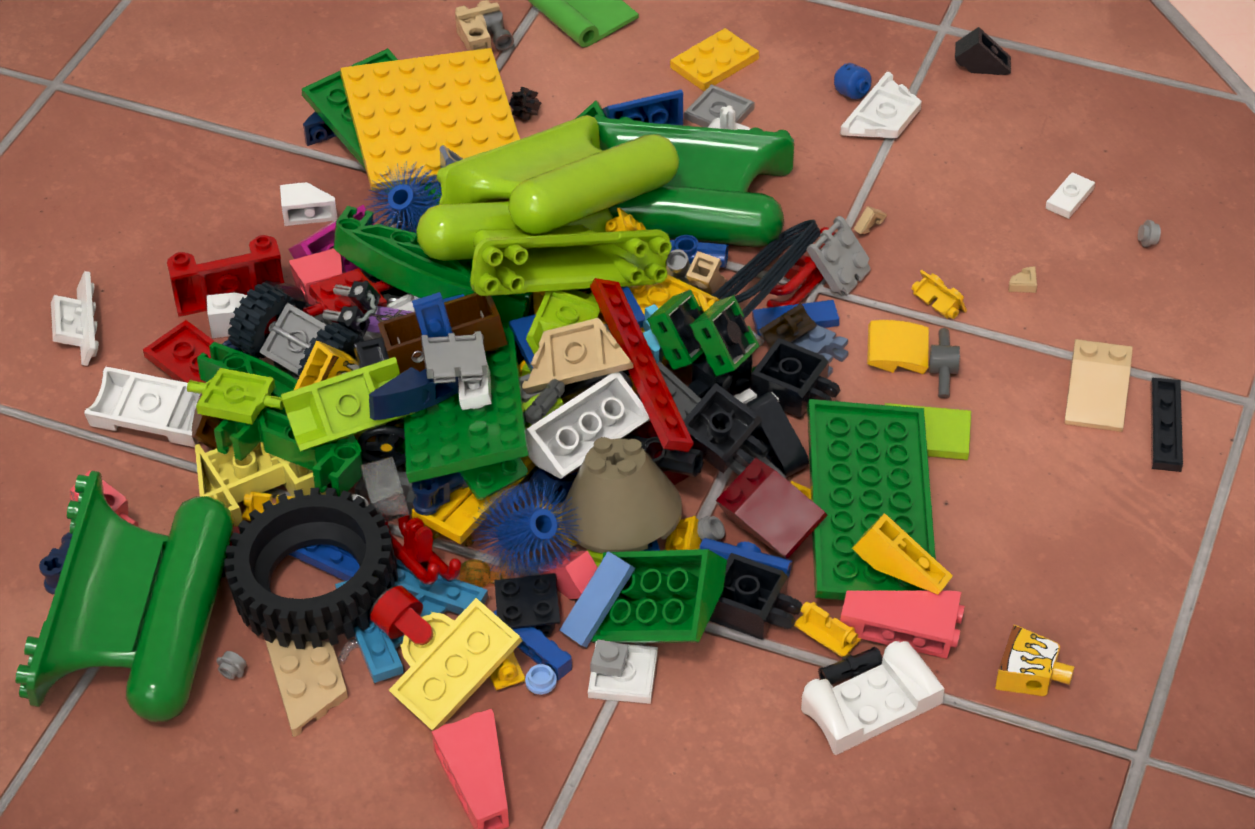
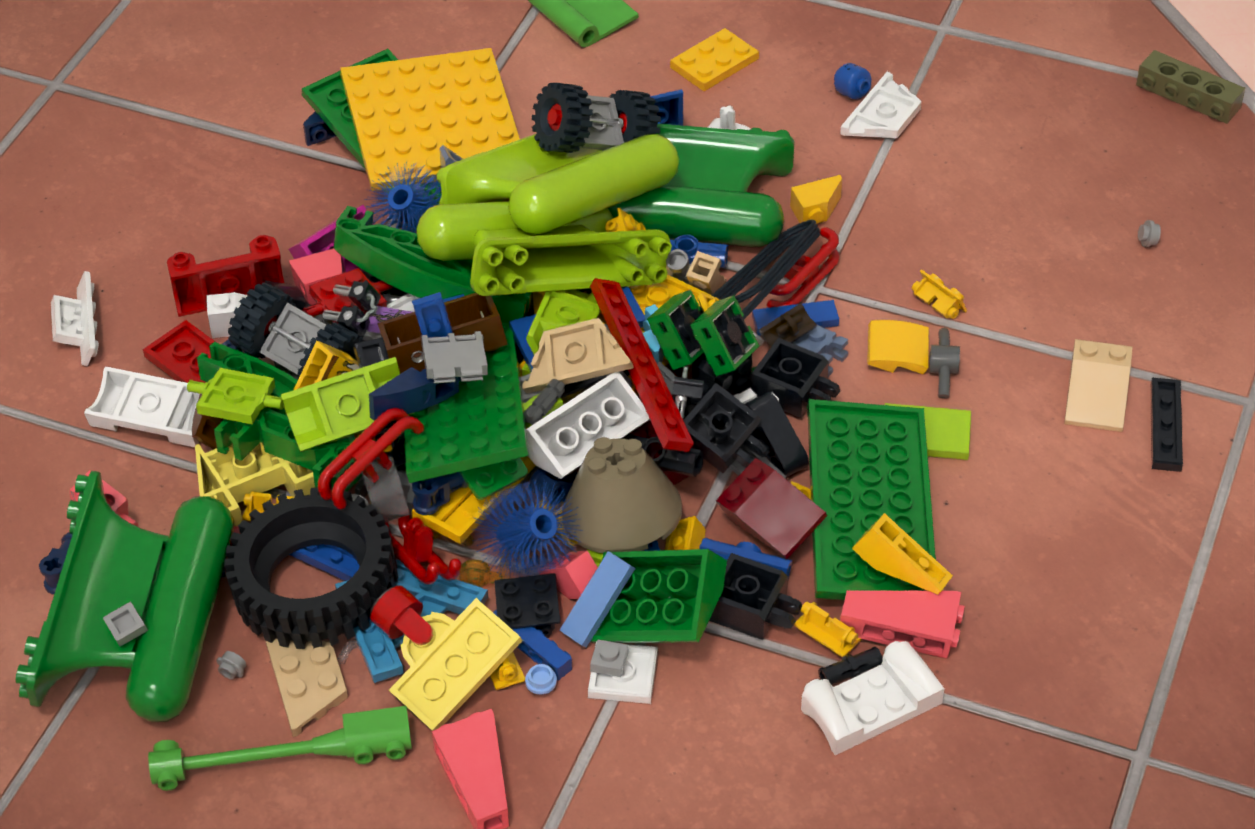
(125, 624): none -> light grey plate
(306, 204): white slope -> none
(361, 738): none -> bright green bar
(364, 452): none -> red piece
(475, 393): white plate -> none
(479, 23): tan hips -> none
(524, 103): black gear -> none
(574, 120): none -> black plate
(686, 391): none -> black piece
(708, 106): light grey tile -> none
(711, 528): light grey plate -> none
(816, 199): none -> yellow slope
(841, 258): light grey plate -> none
(868, 219): tan tile -> none
(982, 54): black slope -> none
(1024, 281): tan tile -> none
(1031, 664): yellow torso -> none
(1070, 195): white plate -> none
(1190, 86): none -> olive brick

